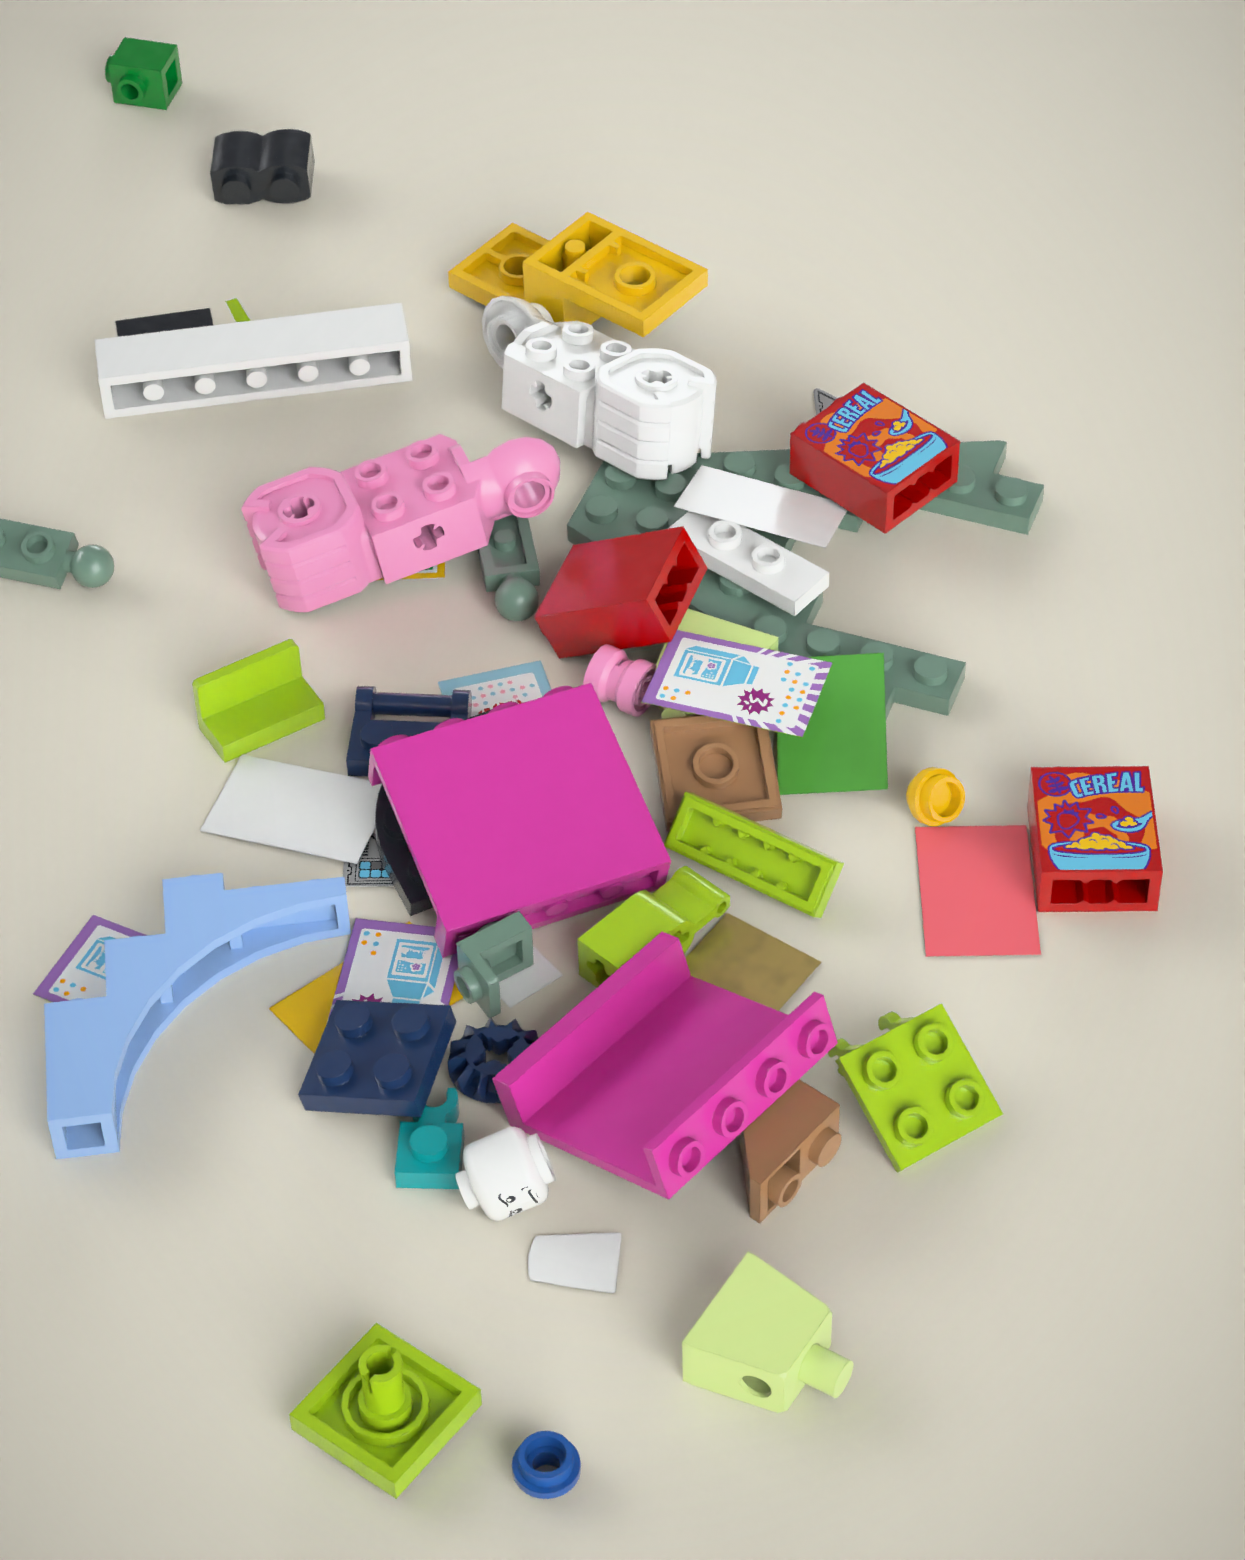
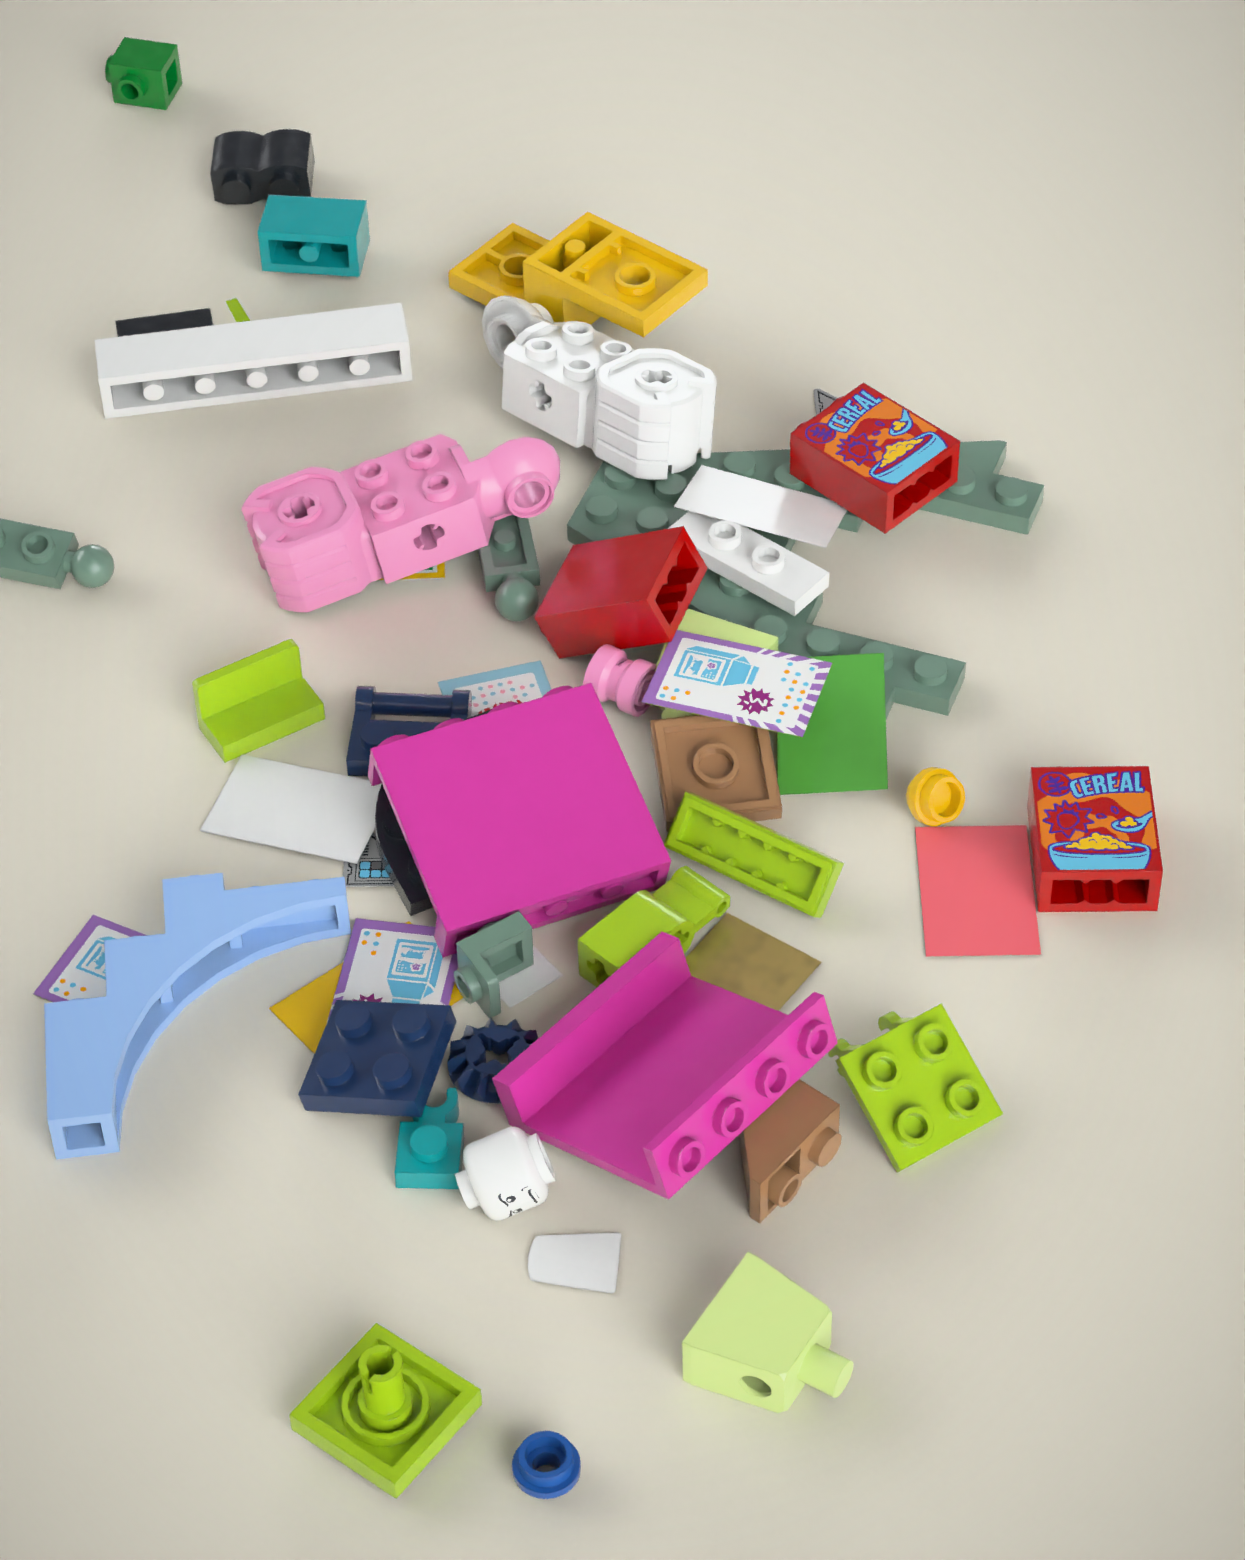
(314, 235): none -> teal brick

